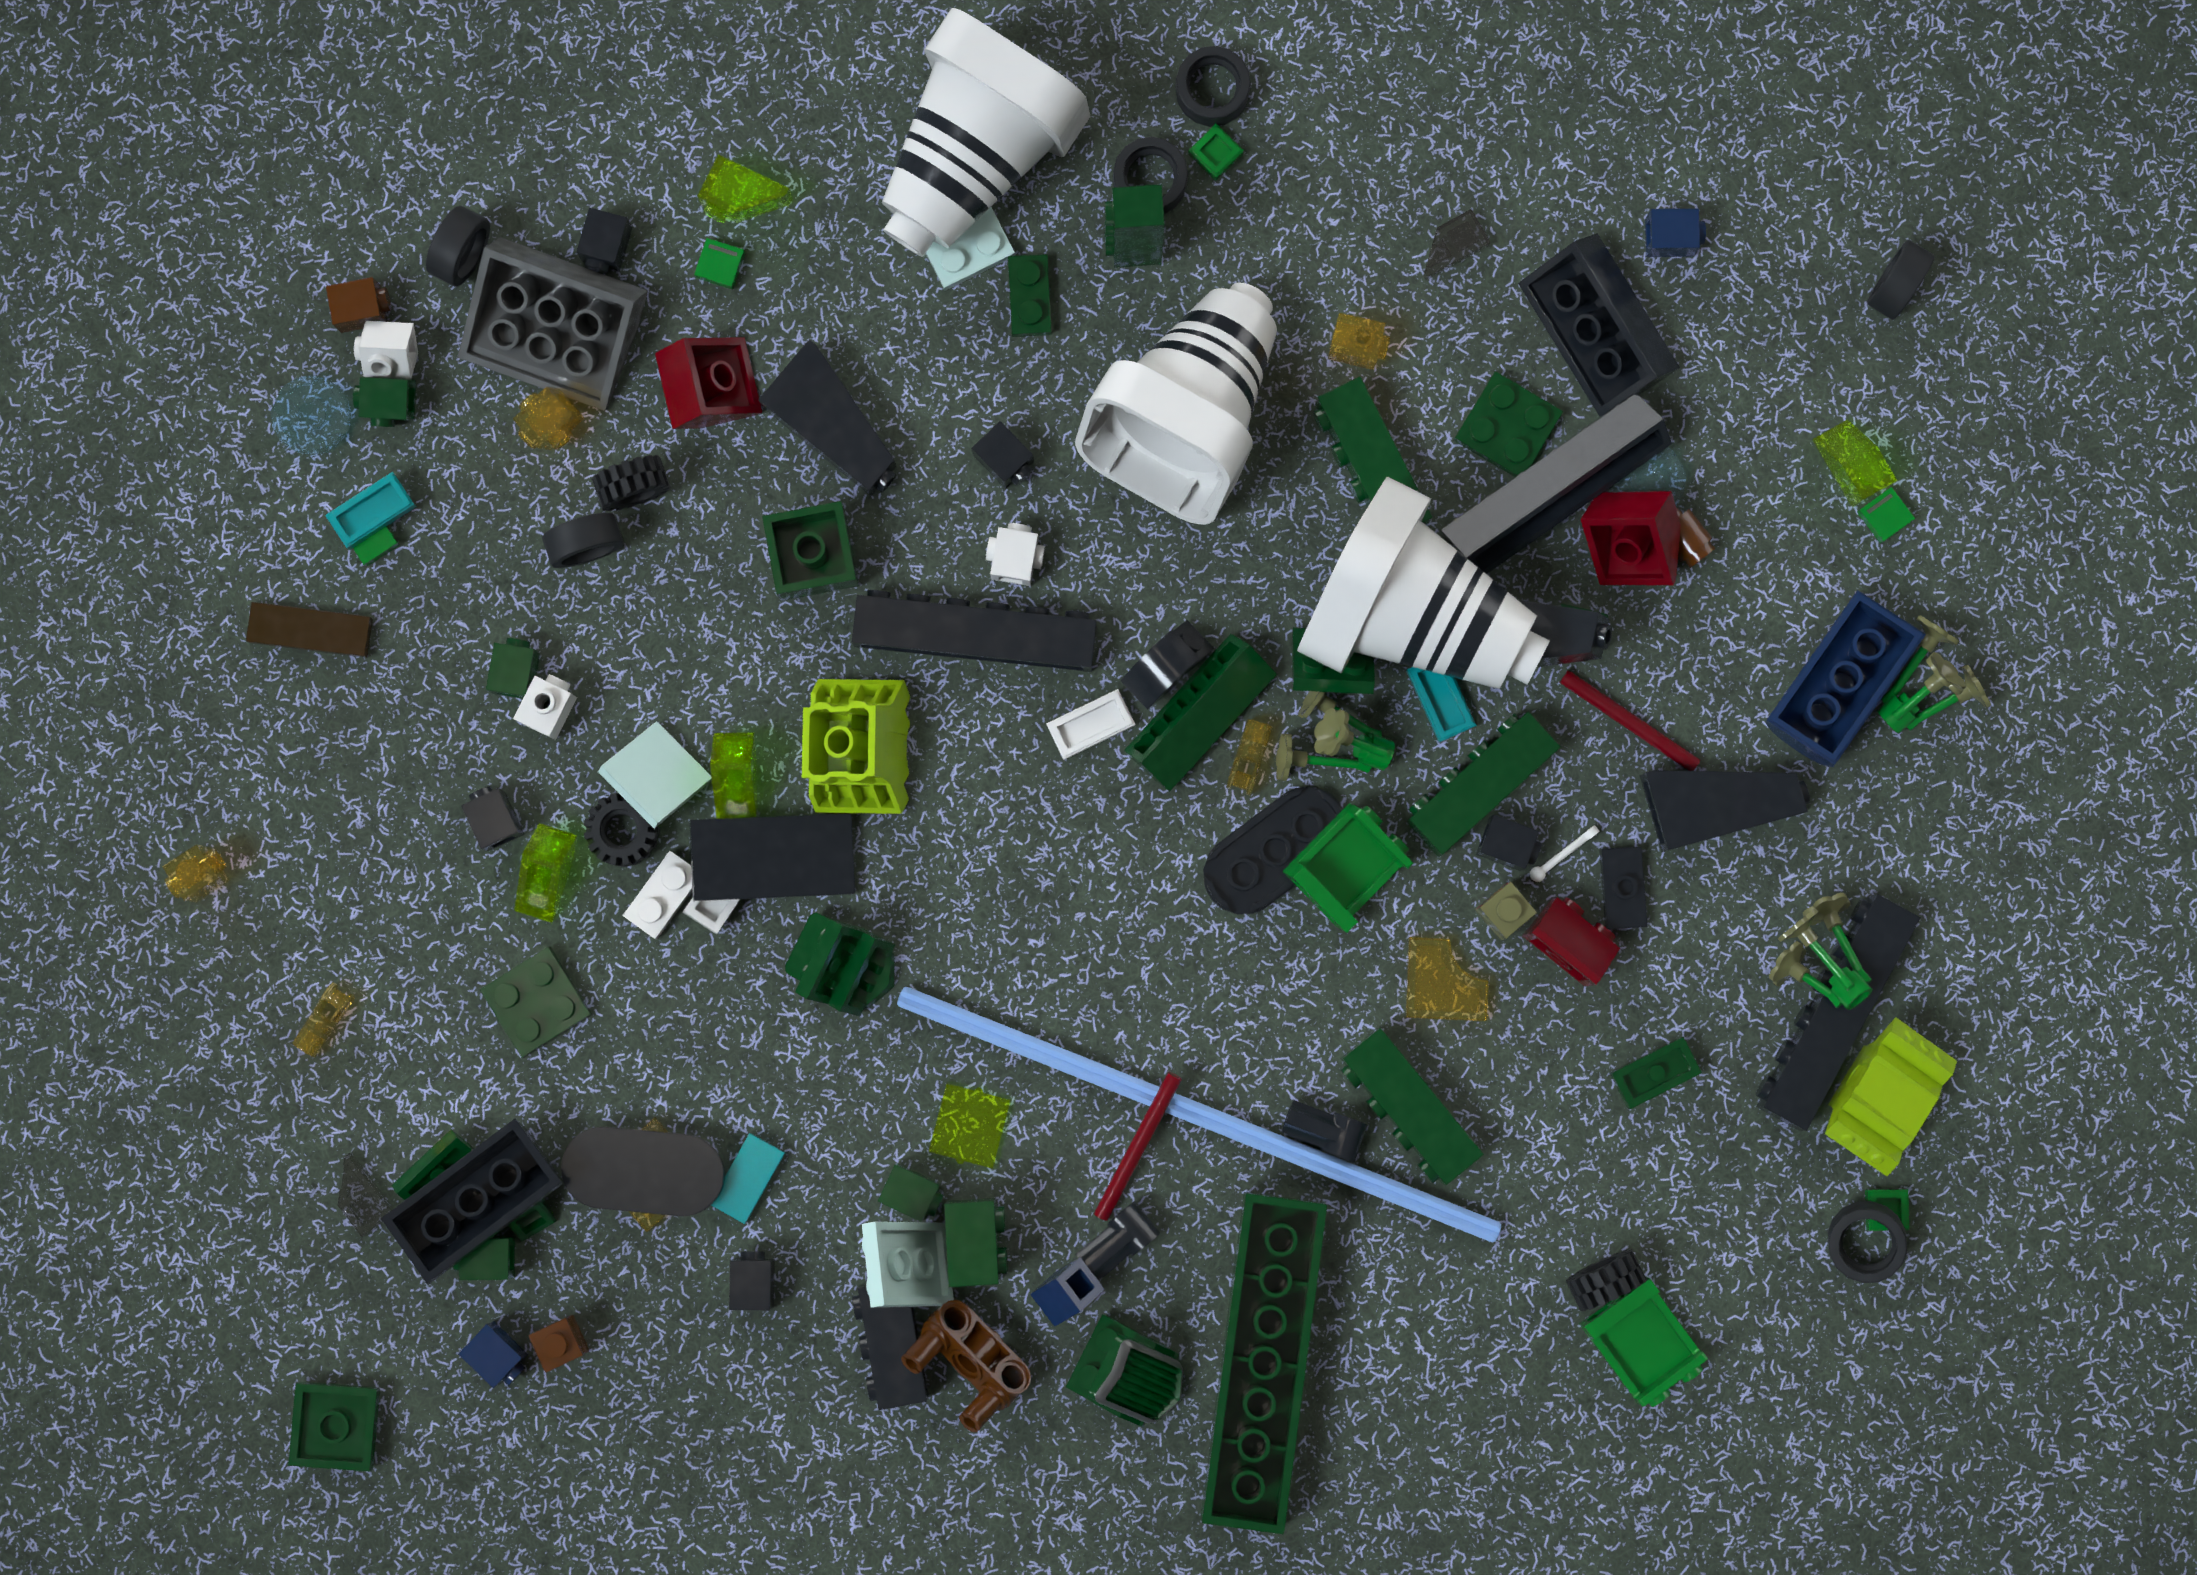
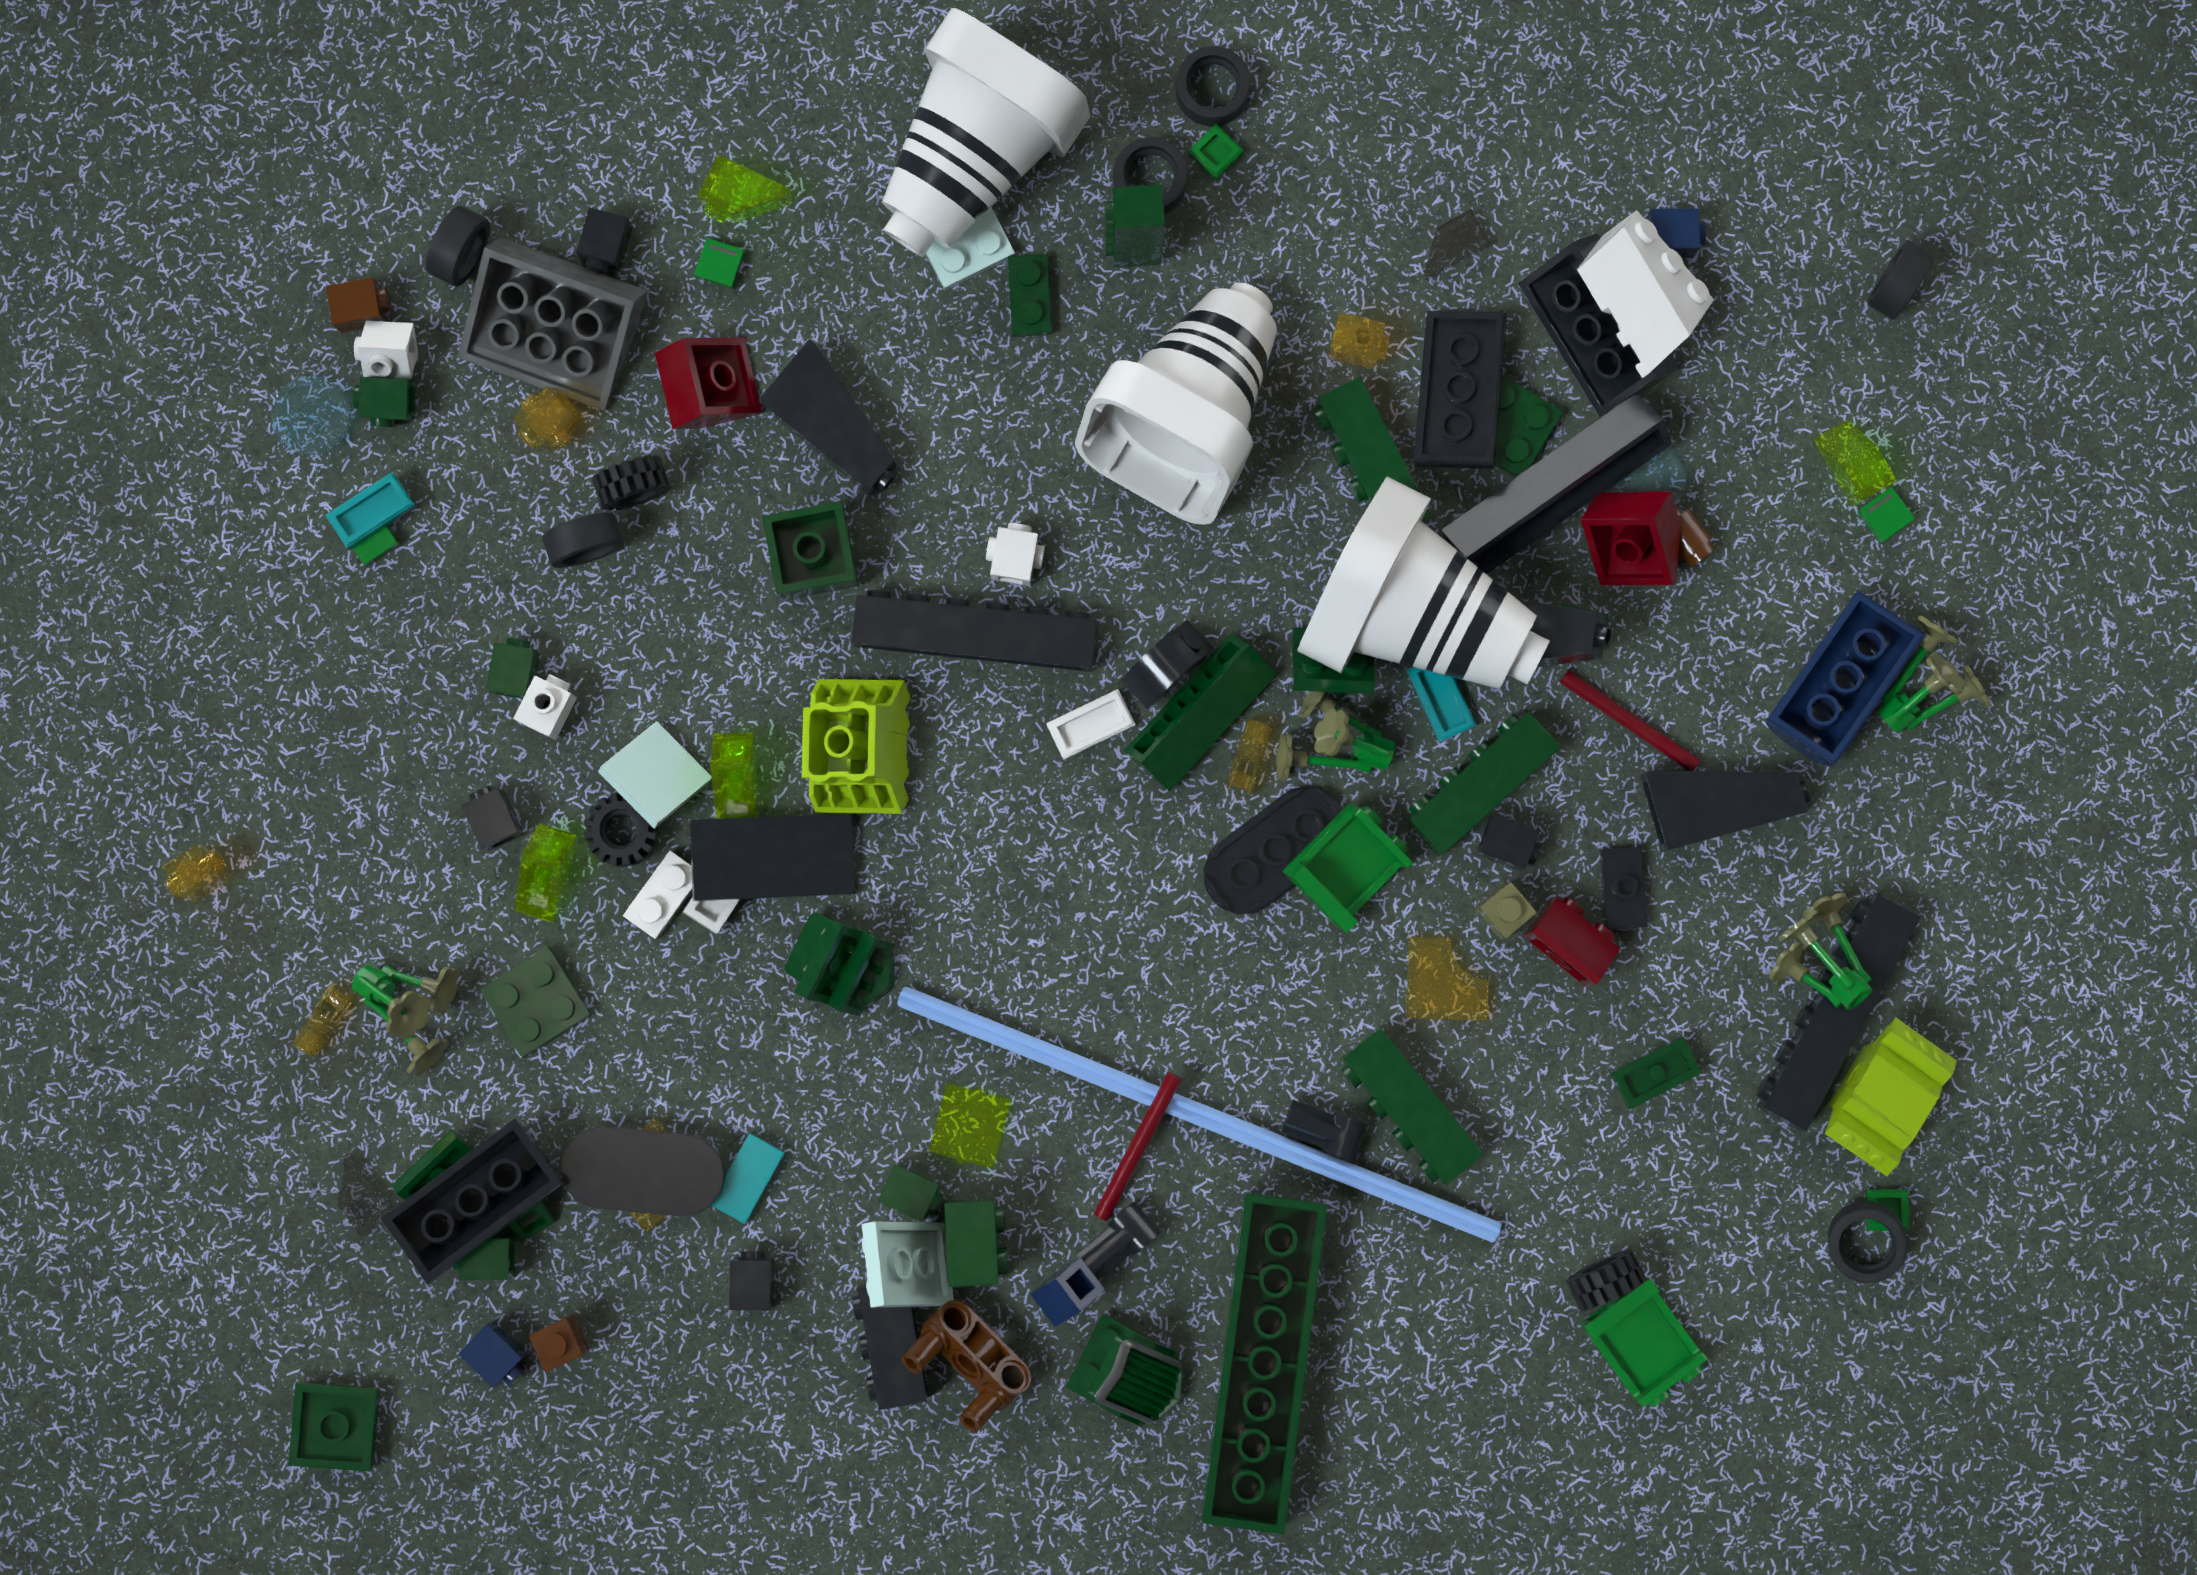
(309, 629): dark brown tile -> none
(410, 1011): none -> olive plant
(1004, 456): black brick -> none
(1460, 389): none -> black tile
(1538, 873): white hinge -> none
(1644, 289): none -> white wedge

